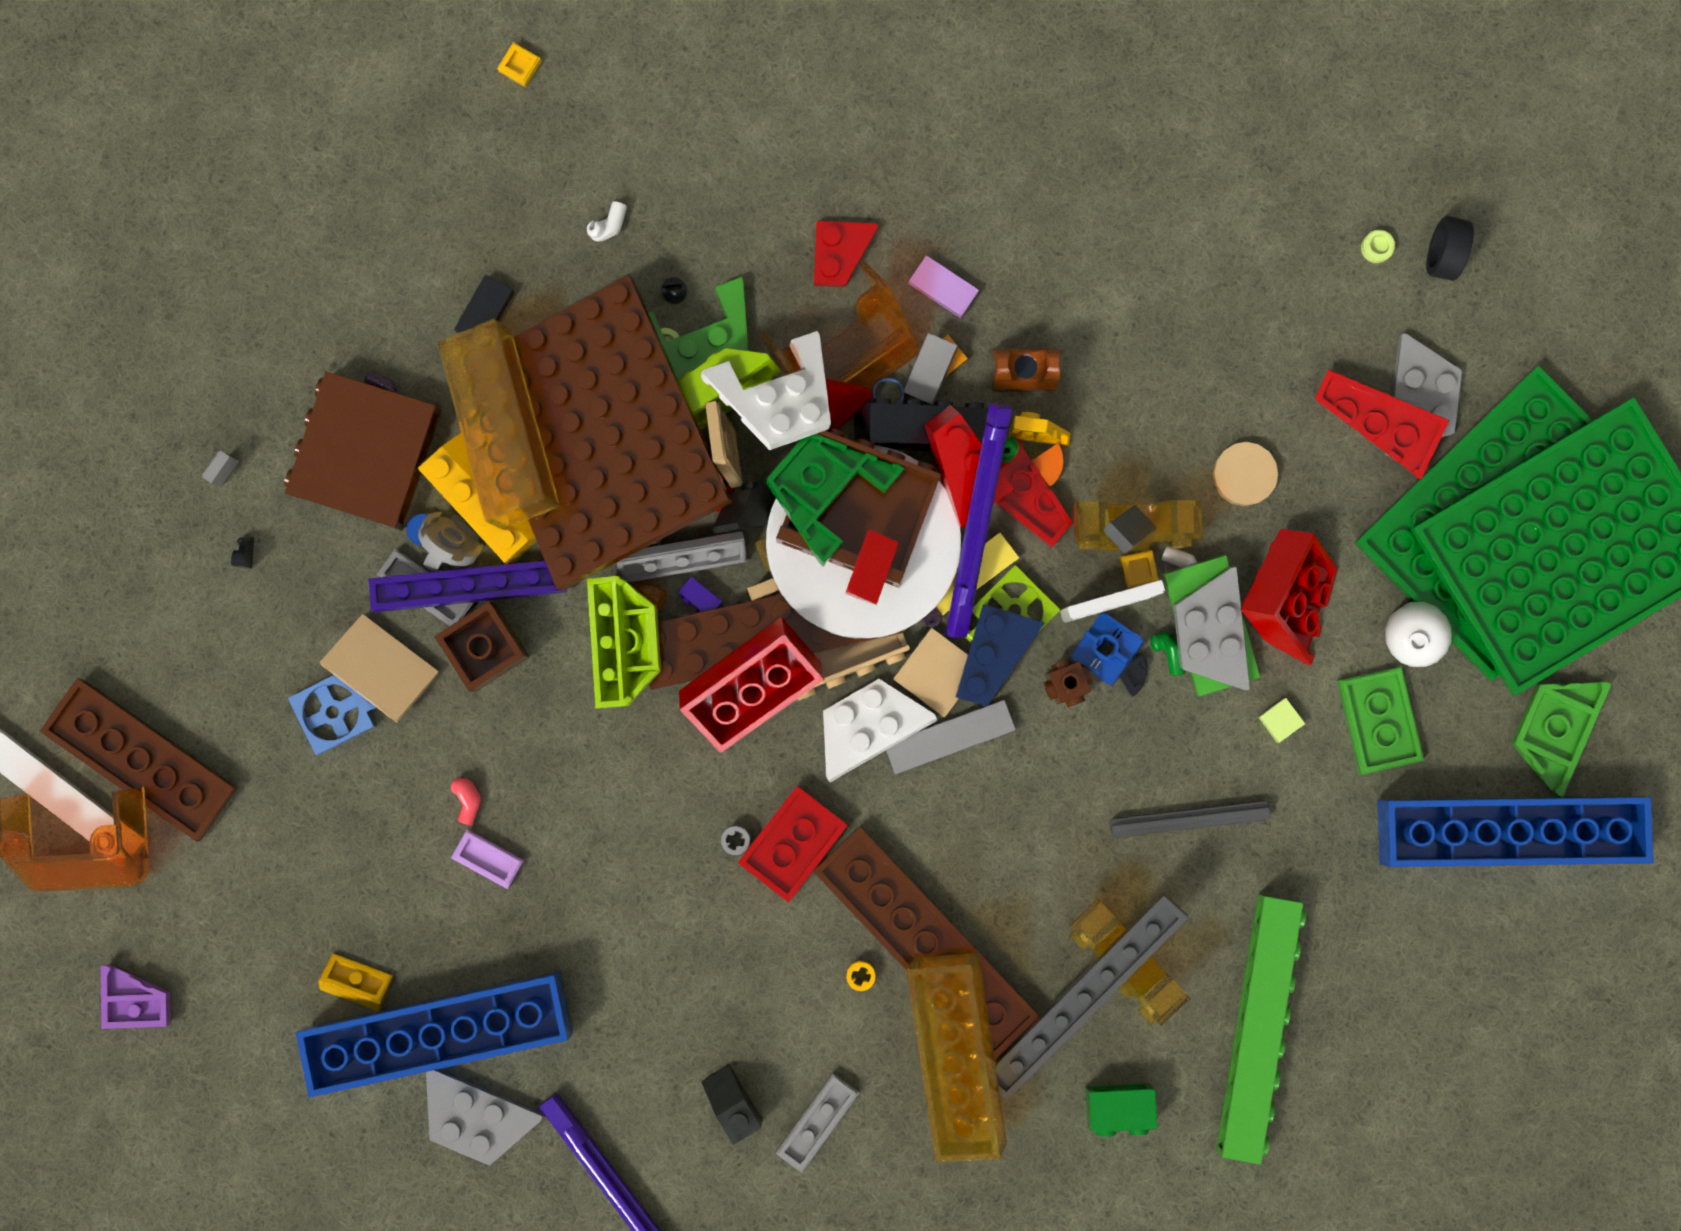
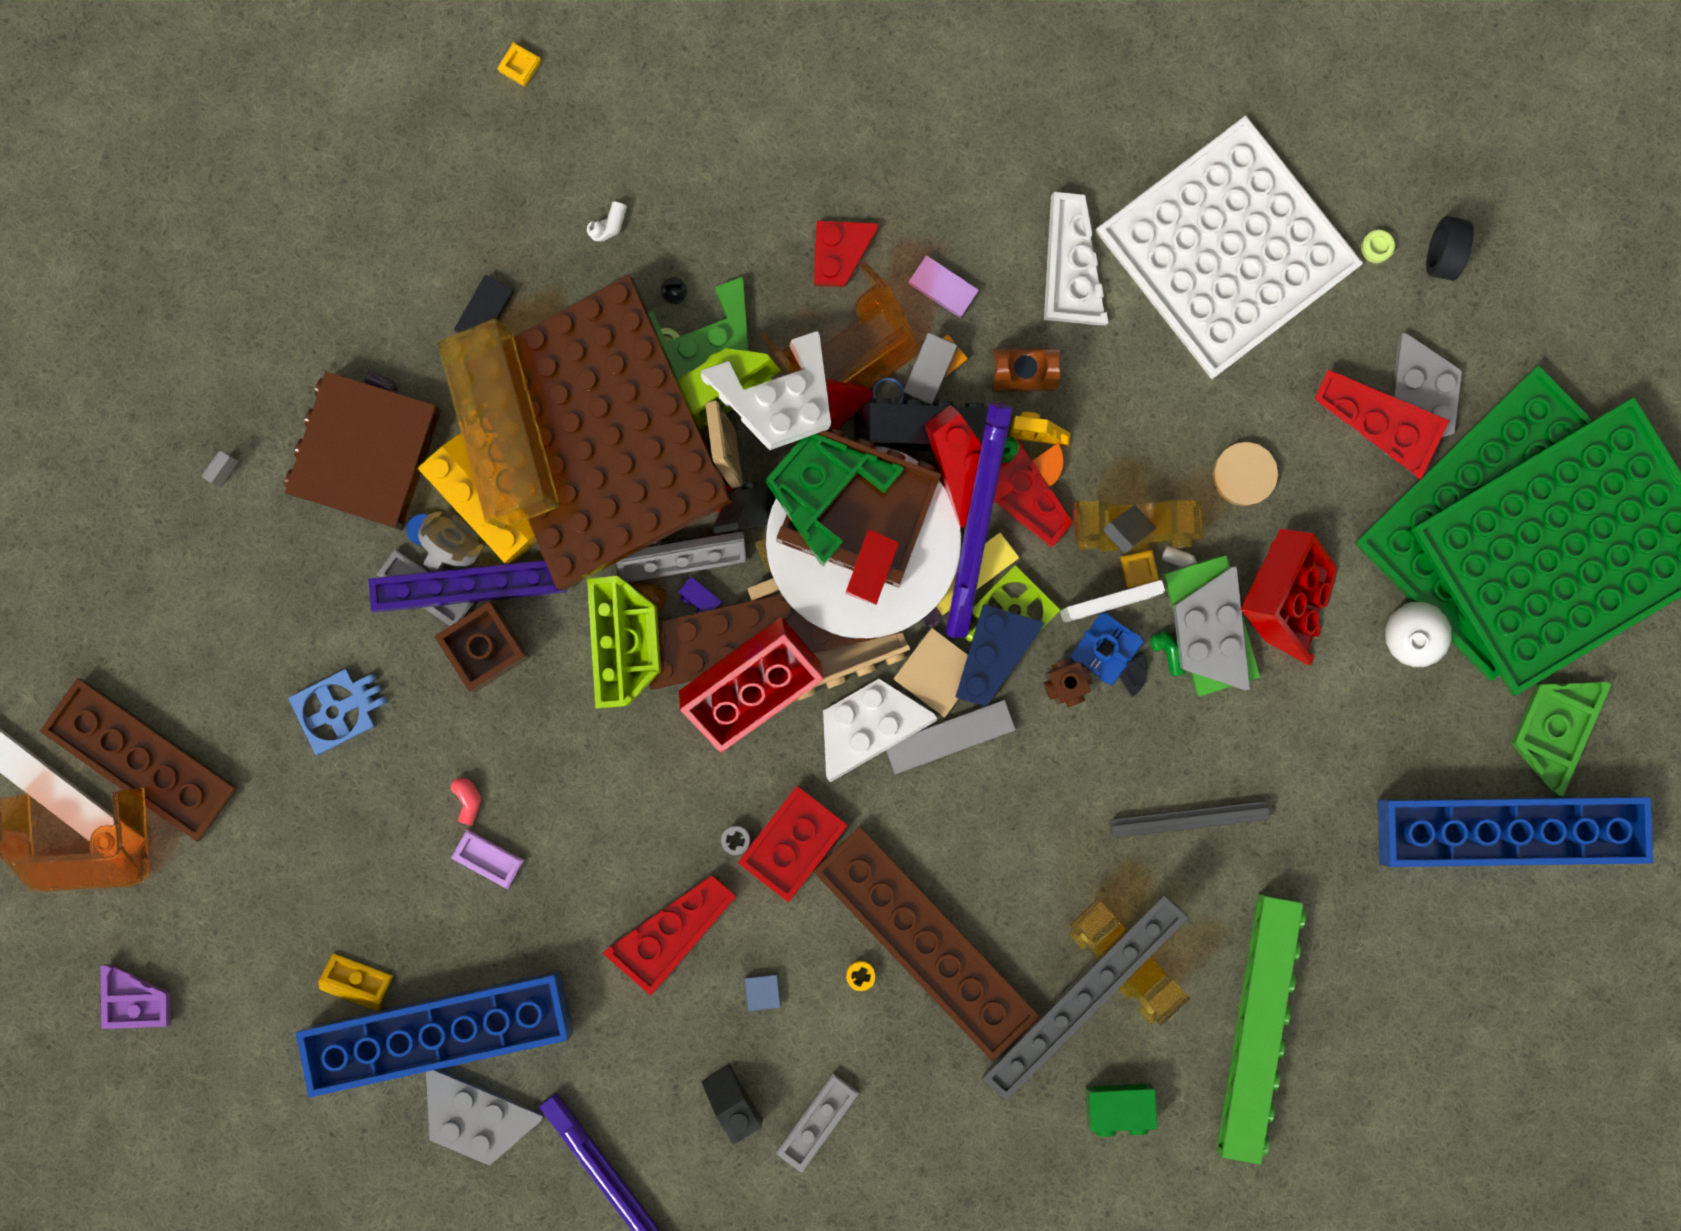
(244, 556): black tile -> none
(379, 668): tan tile -> none
(666, 938): none -> red wing
(762, 992): none -> sand blue tile
(957, 1057): clear yellow brick -> none
(1071, 274): none -> white wing
(1228, 247): none -> white tile
(1281, 720): yellowish green tile -> none
(1380, 720): bright green tile -> none

